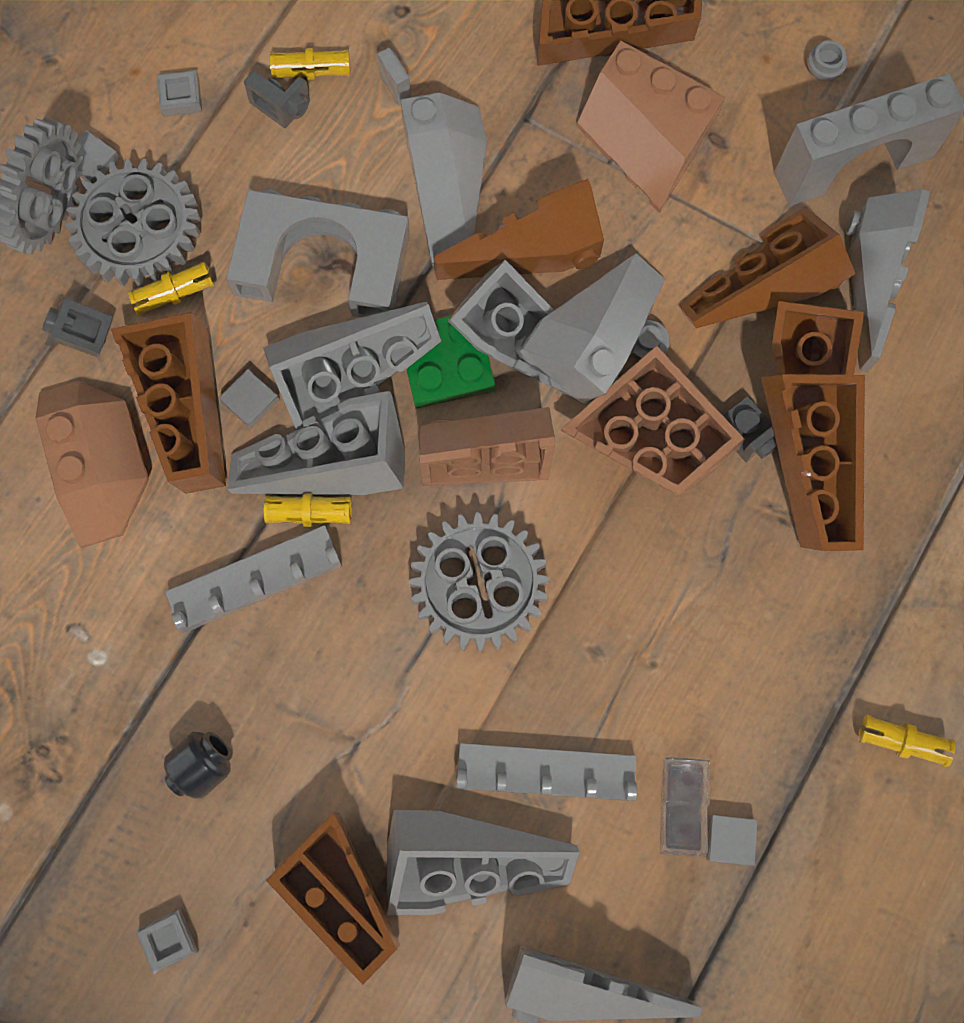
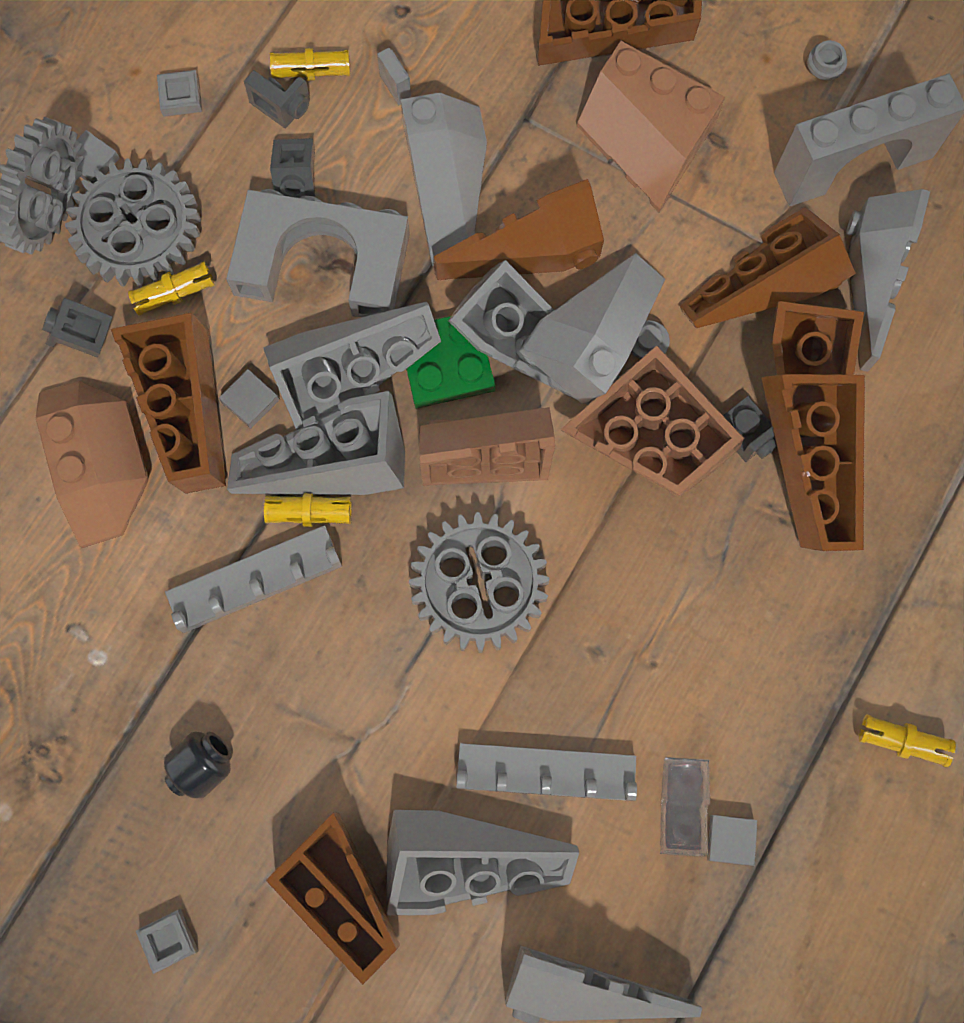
(293, 167): none -> dark grey bracket

